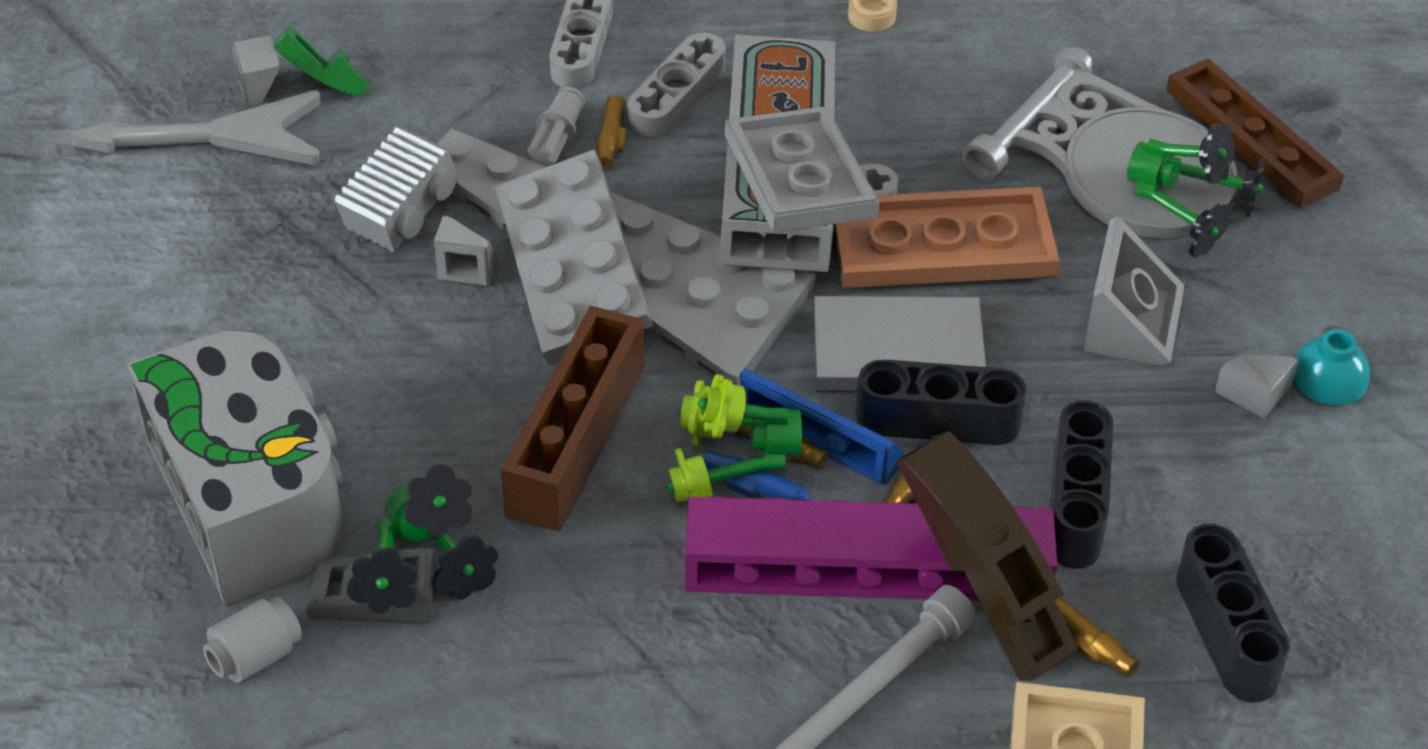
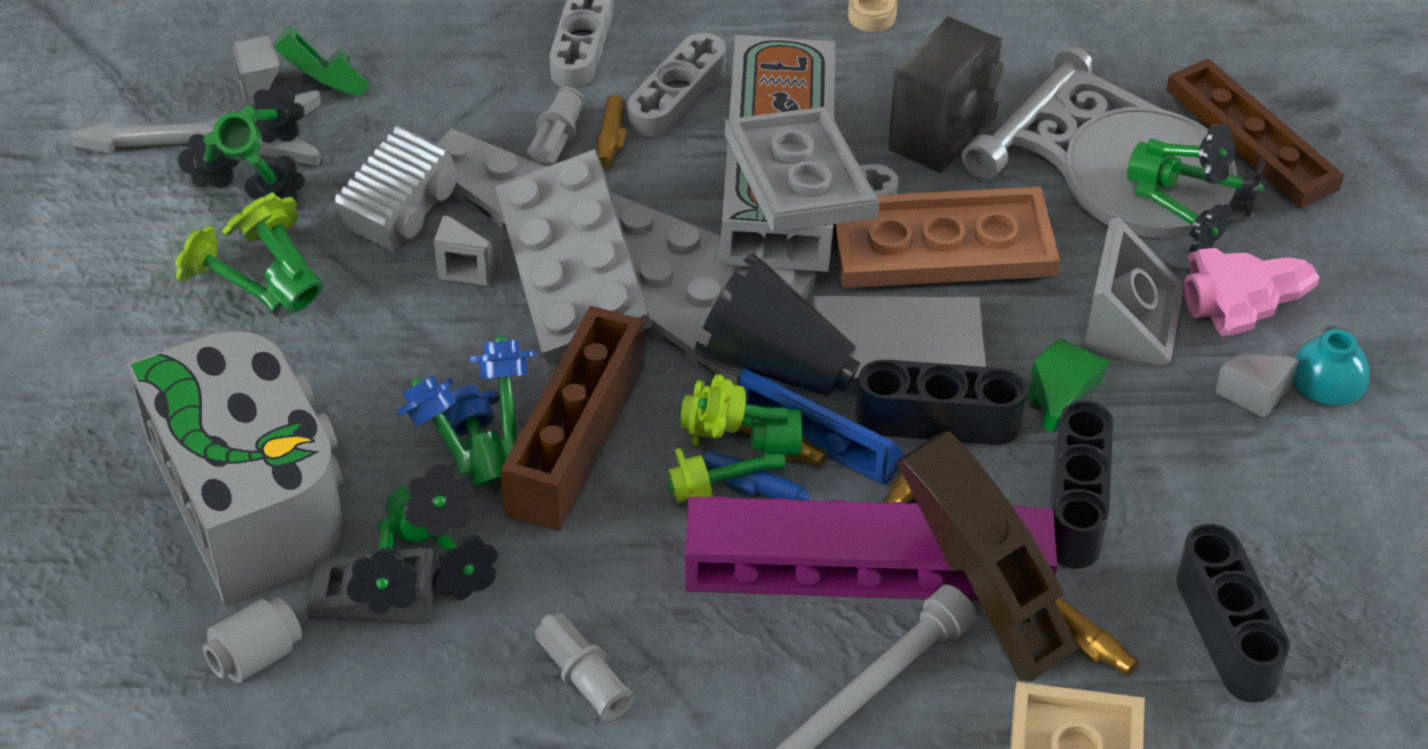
(240, 137): none -> black plant
(267, 218): none -> plant
(470, 411): none -> plant
(584, 667): none -> light grey axle
(776, 333): none -> black cone
(945, 94): none -> clear smoke brick
(1062, 377): none -> green slope
(1242, 288): none -> bright pink rock

